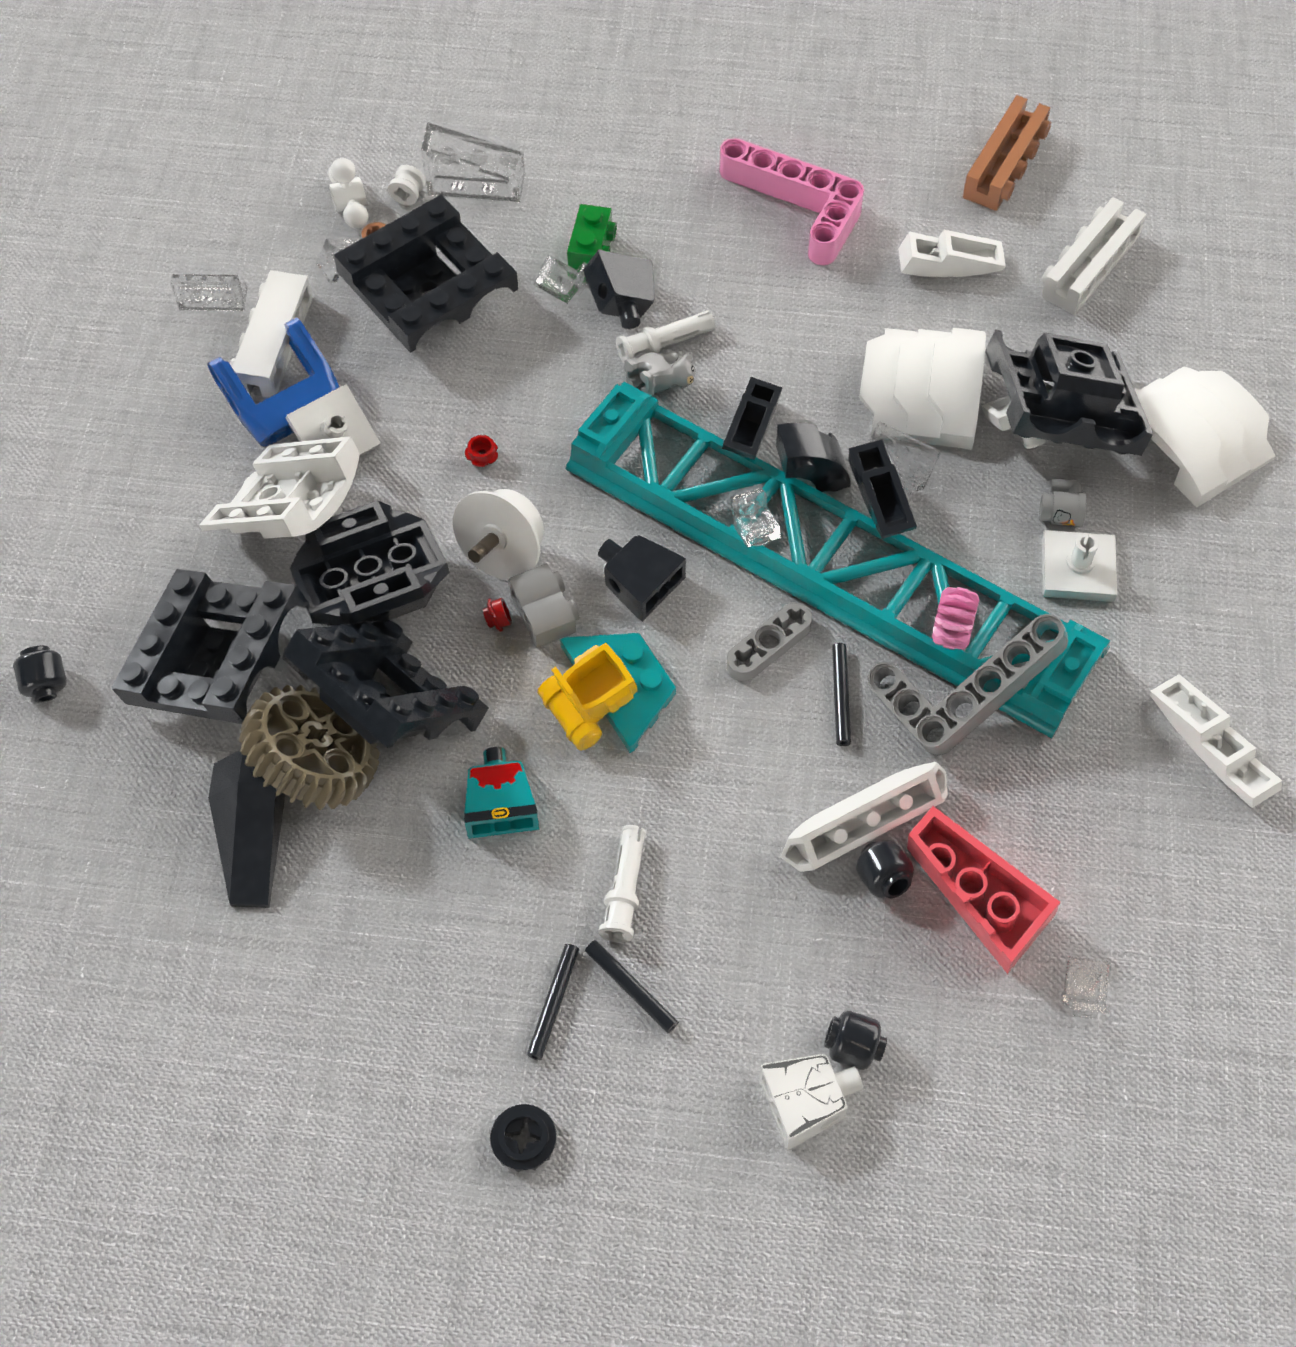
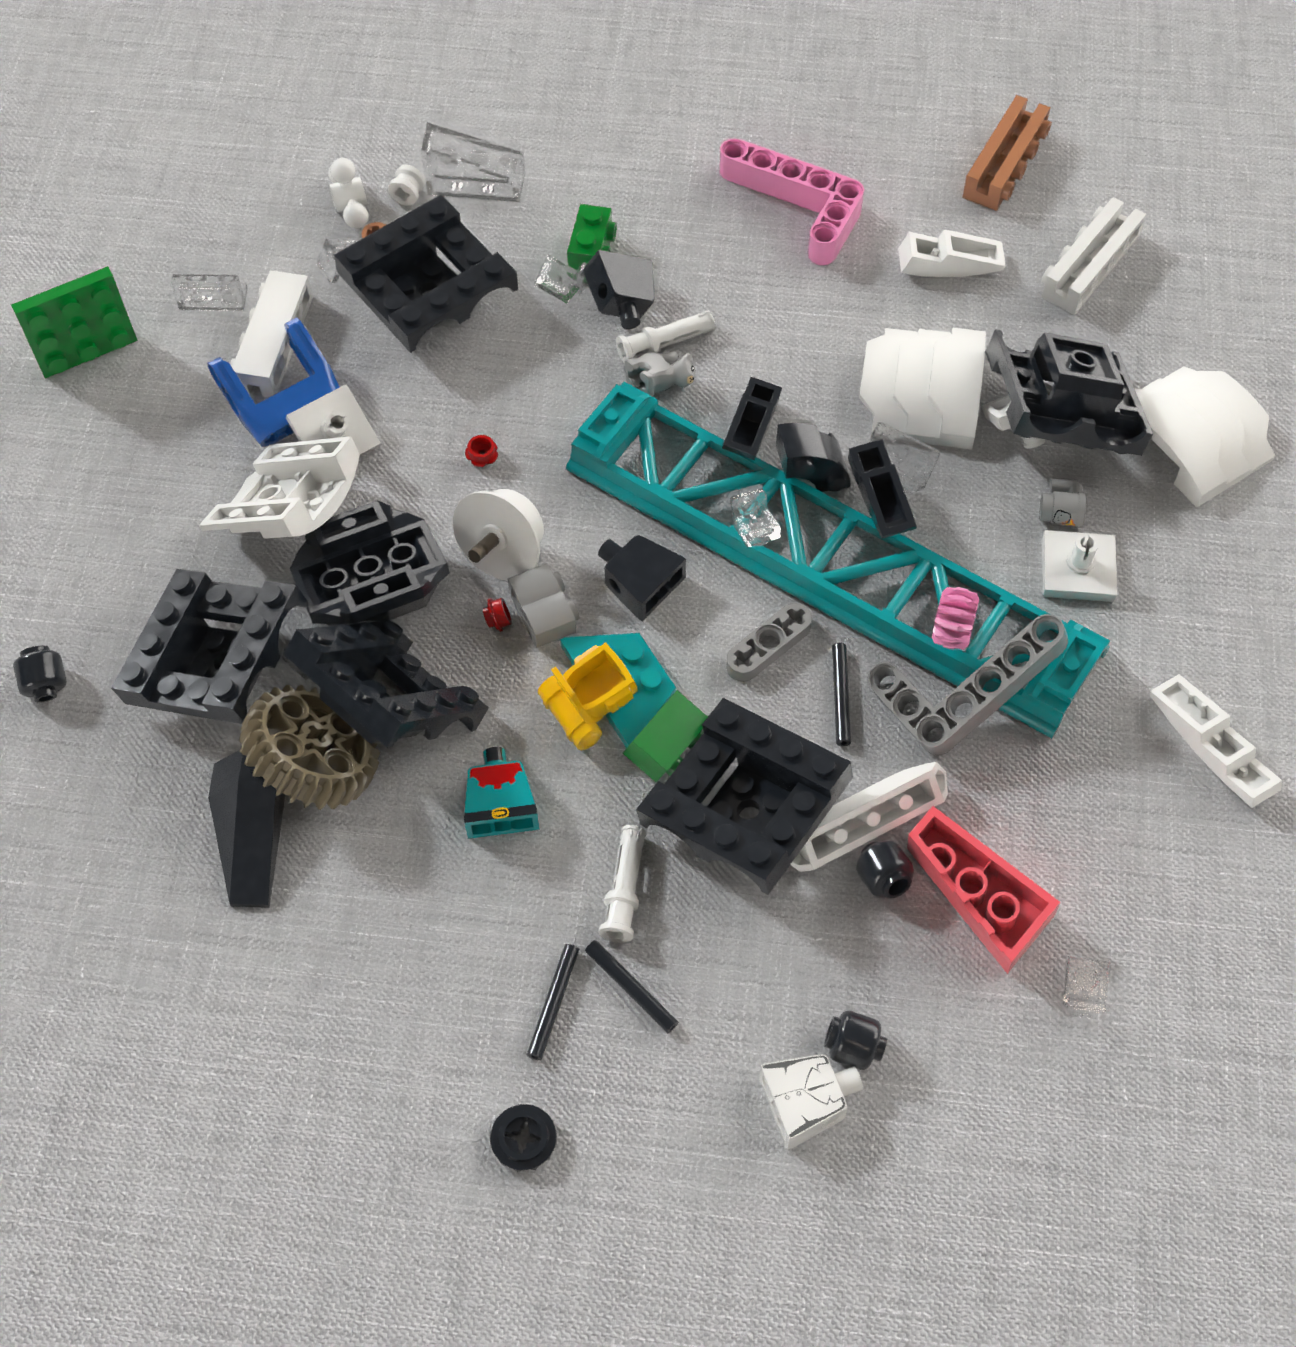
(75, 322): none -> green plate
(666, 737): none -> green brick
(776, 773): none -> black piece

